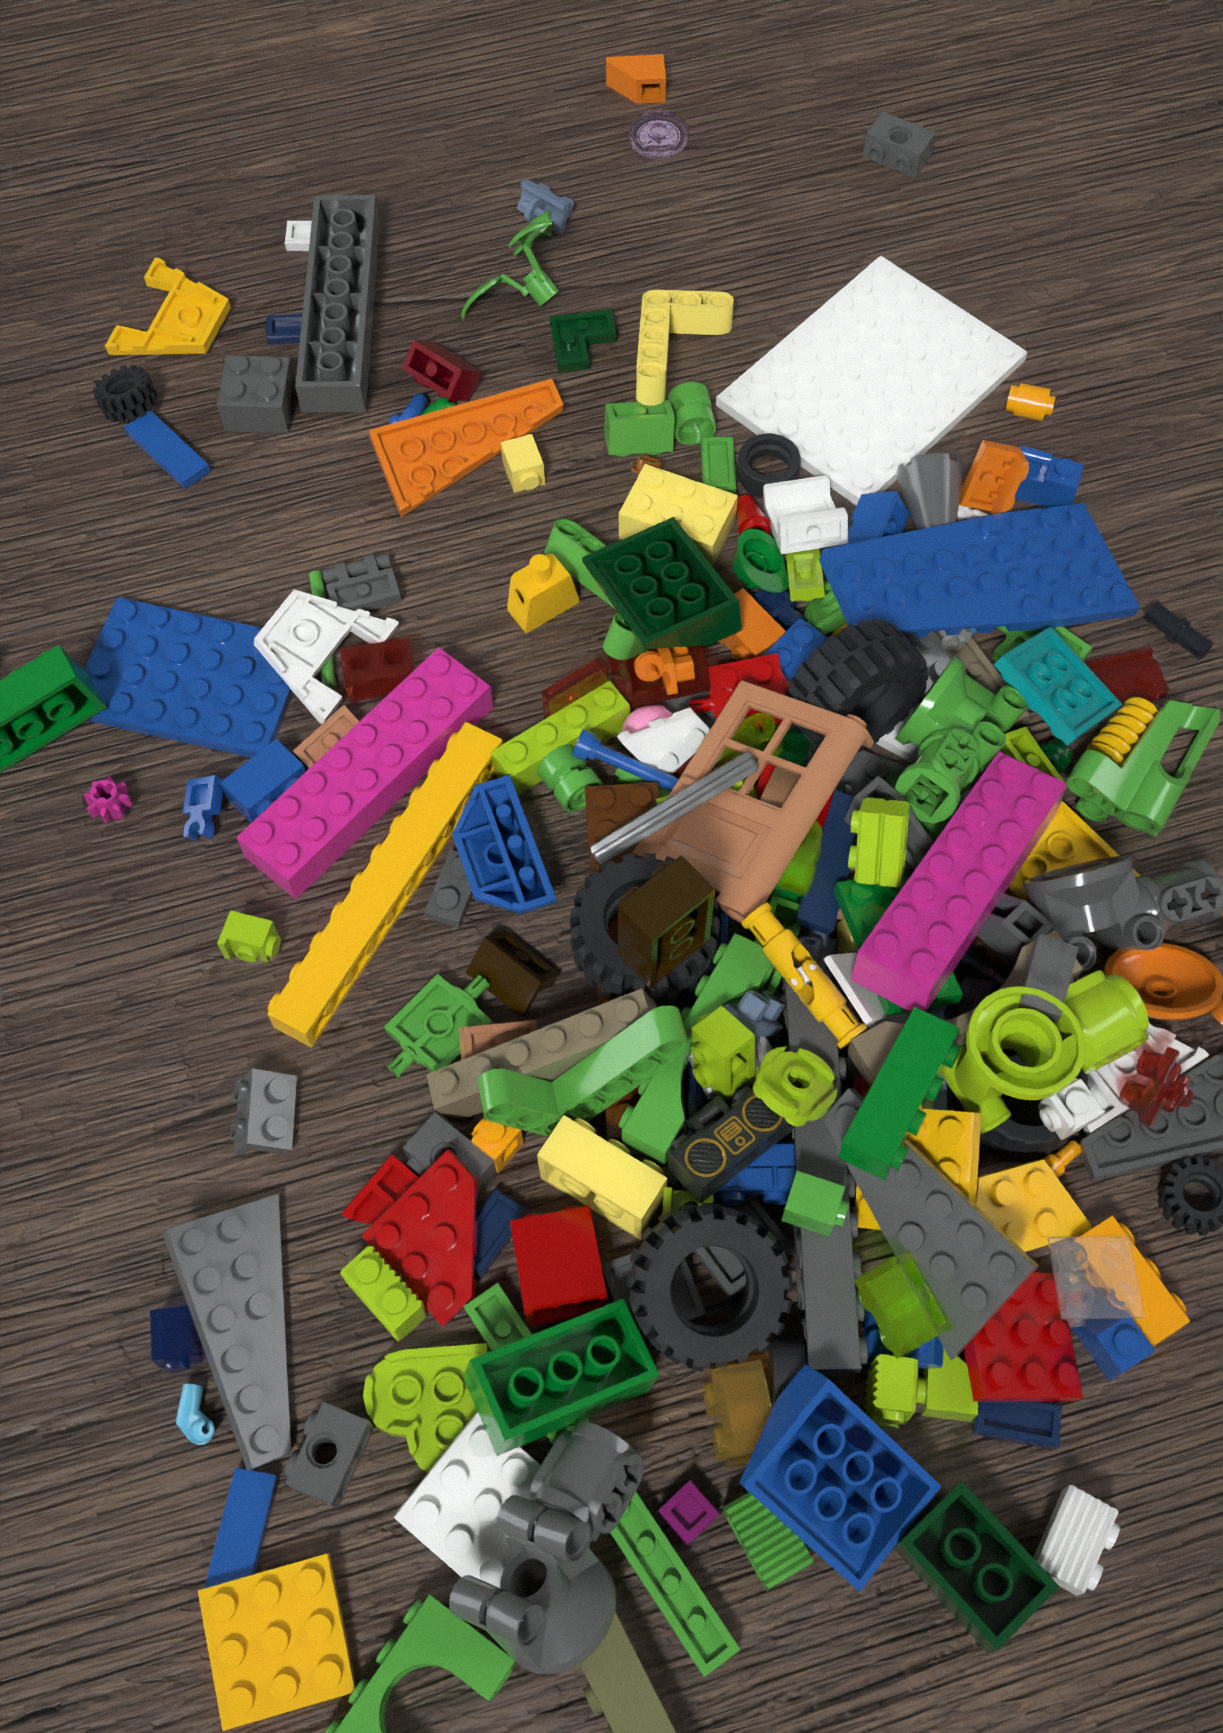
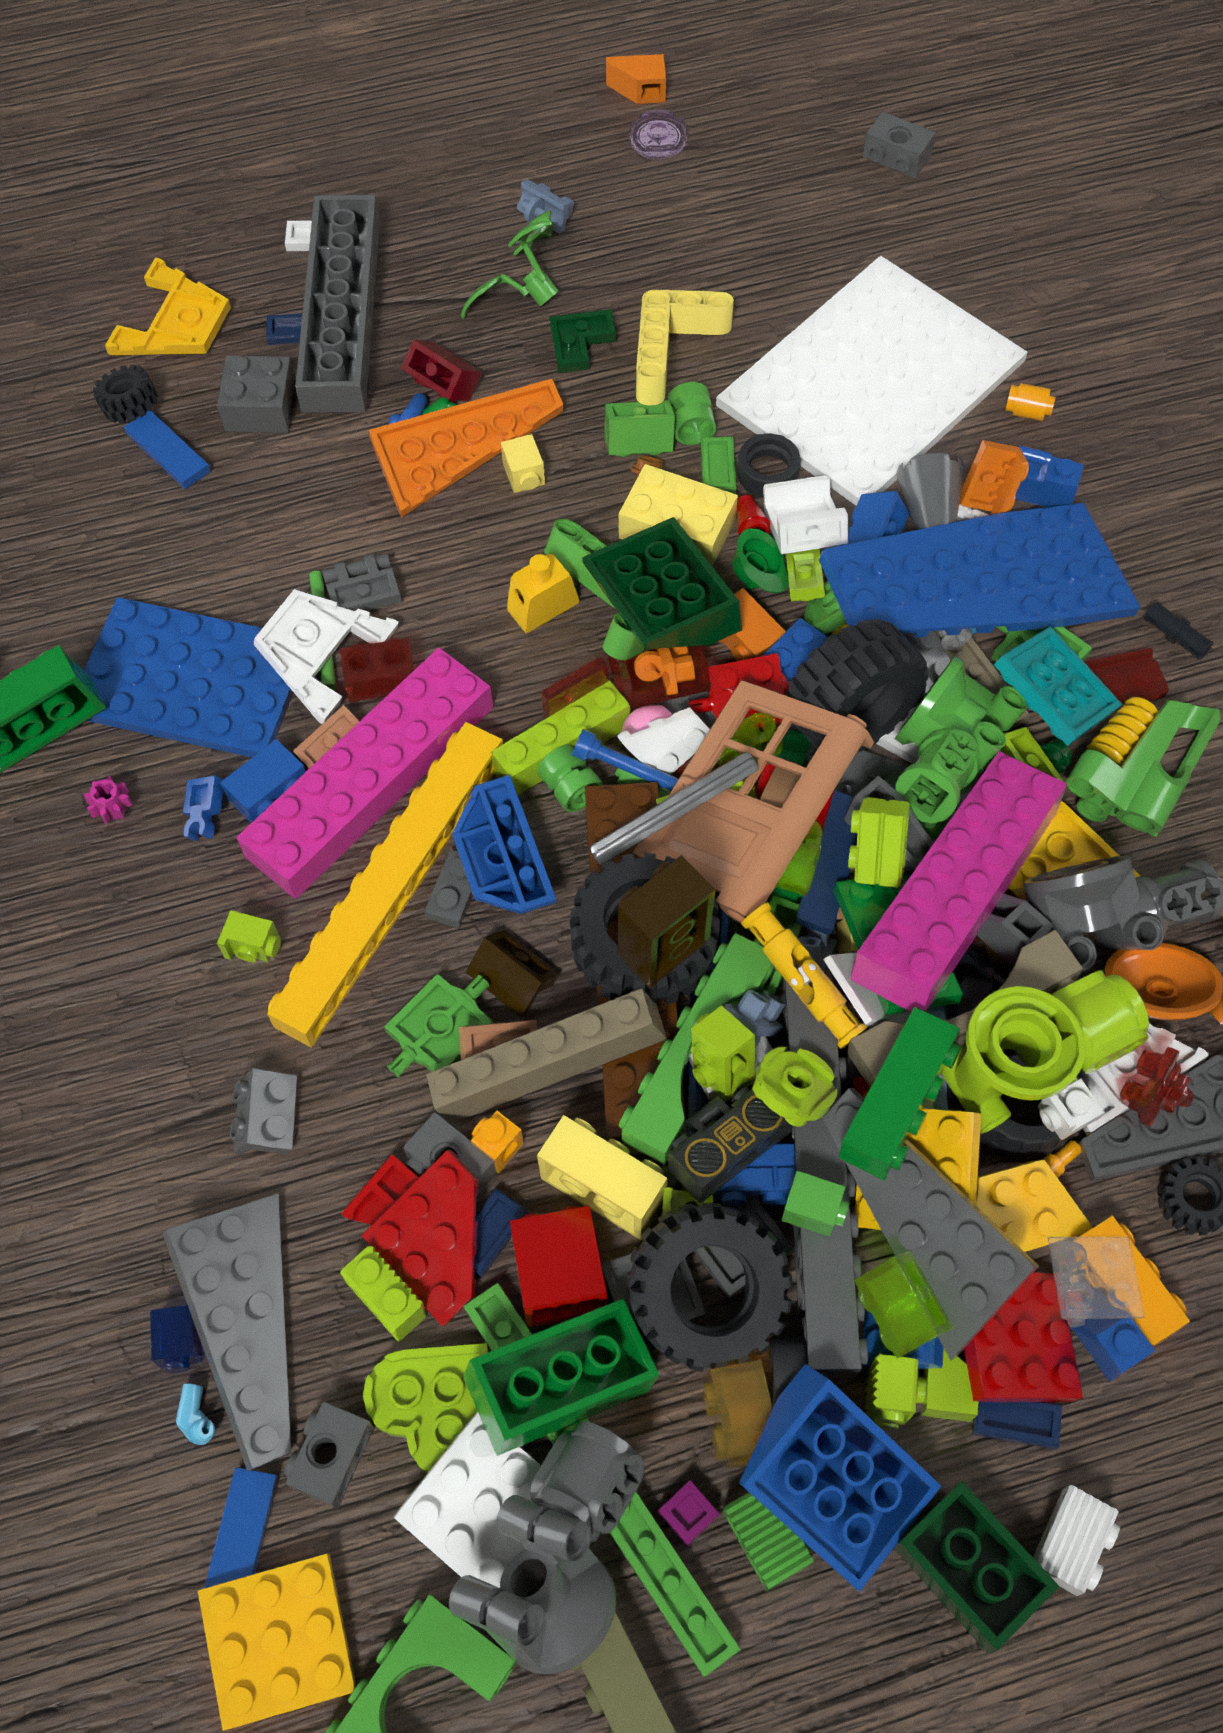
(592, 1083): bright green beam -> none
(779, 607): dark blue plate -> none
(1051, 972): flat silver tile -> none

